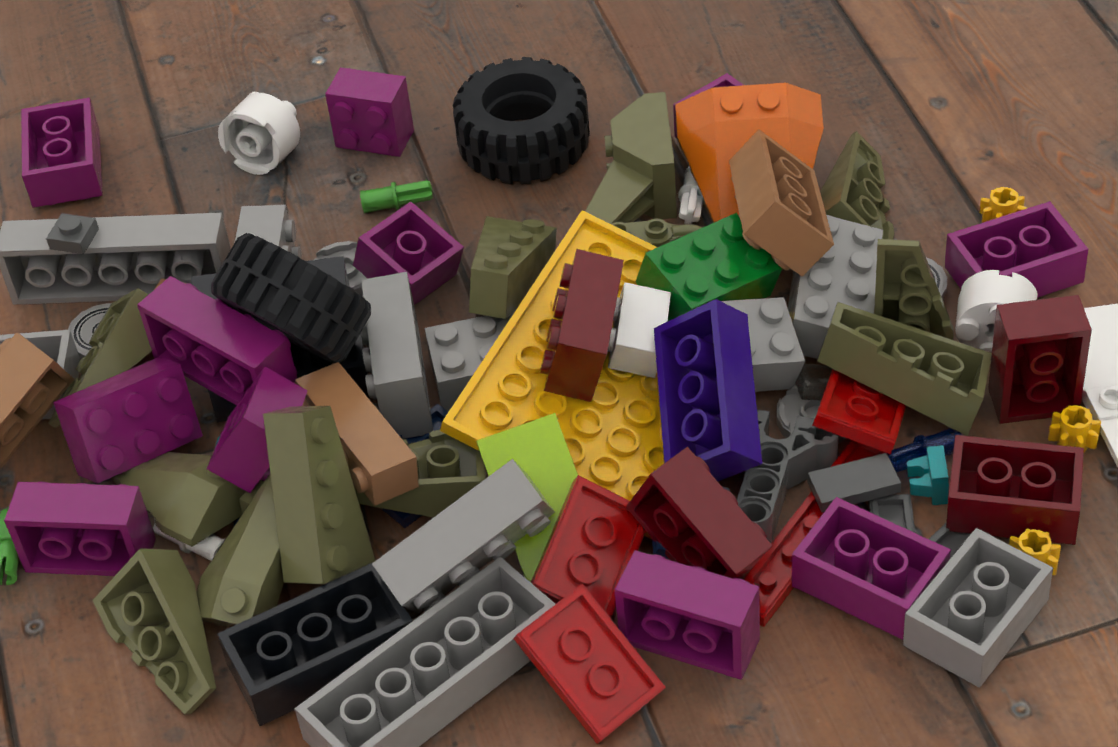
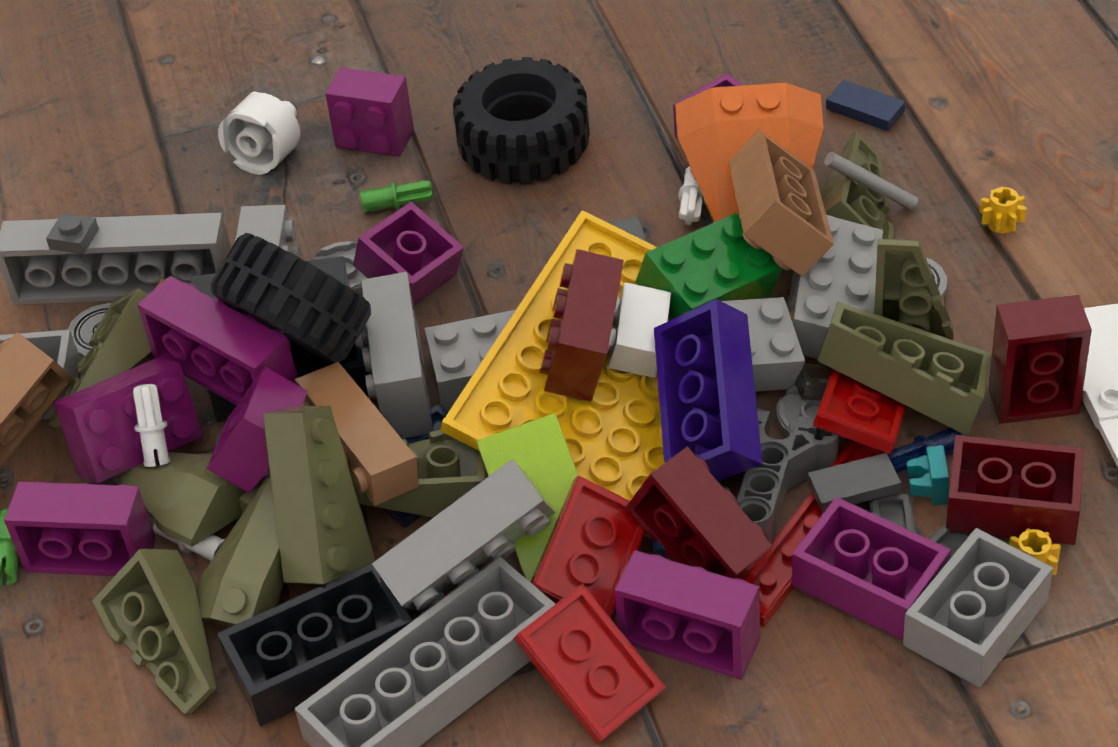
(61, 152): magenta brick -> none
(150, 424): none -> white axle
(508, 264): olive wedge -> none
(640, 174): olive slope -> none
(865, 105): none -> dark blue tile
(870, 180): none -> light grey bar
(979, 301): white brick -> none
(1026, 242): magenta brick -> none
(1074, 428): yellow gear -> none

